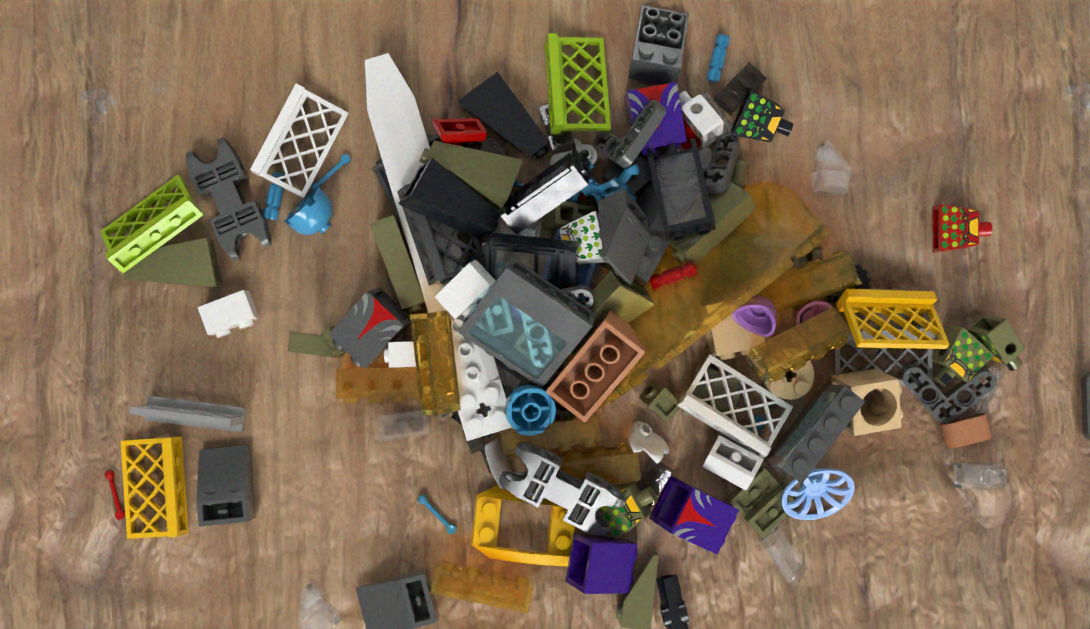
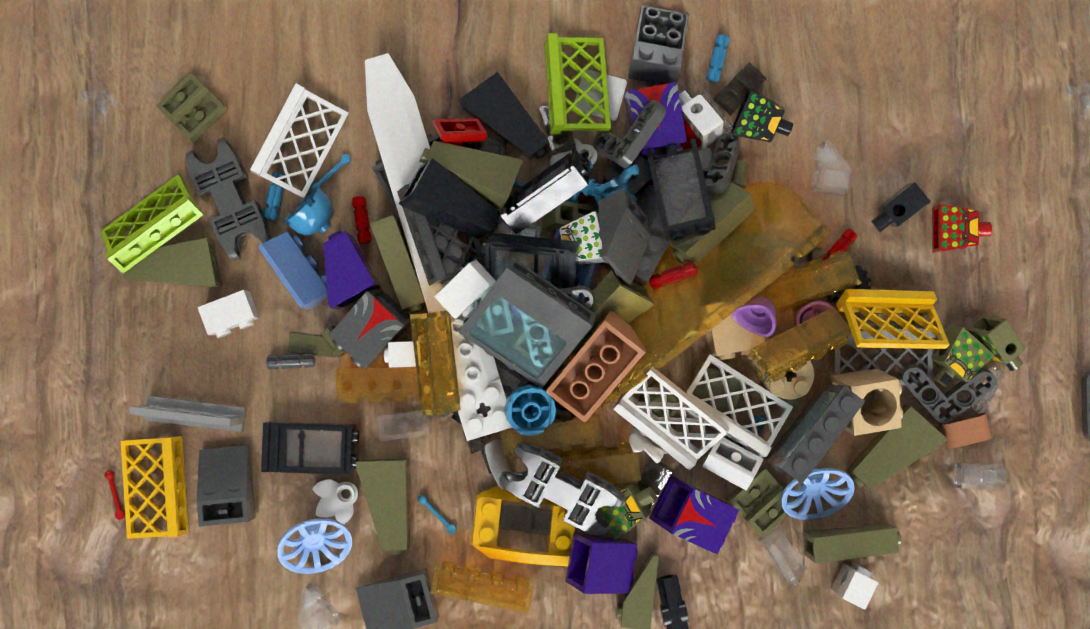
(192, 107): none -> olive slope
(289, 361): none -> dark grey axle
(296, 269): none -> medium blue slope
(309, 448): none -> black door
(311, 540): none -> light blue wheel
(333, 501): none -> white plate
(346, 270): none -> dark purple slope
(361, 219): none -> red axle
(387, 496): none -> olive slope
(525, 519): none -> clear smoke slope
(616, 91): none -> white sticker
(660, 429): none -> white fence
(842, 244): none -> red axle
(850, 542): none -> olive slope
(855, 584): none -> white brick
(895, 449): none -> olive slope
(908, 200): none -> black torso

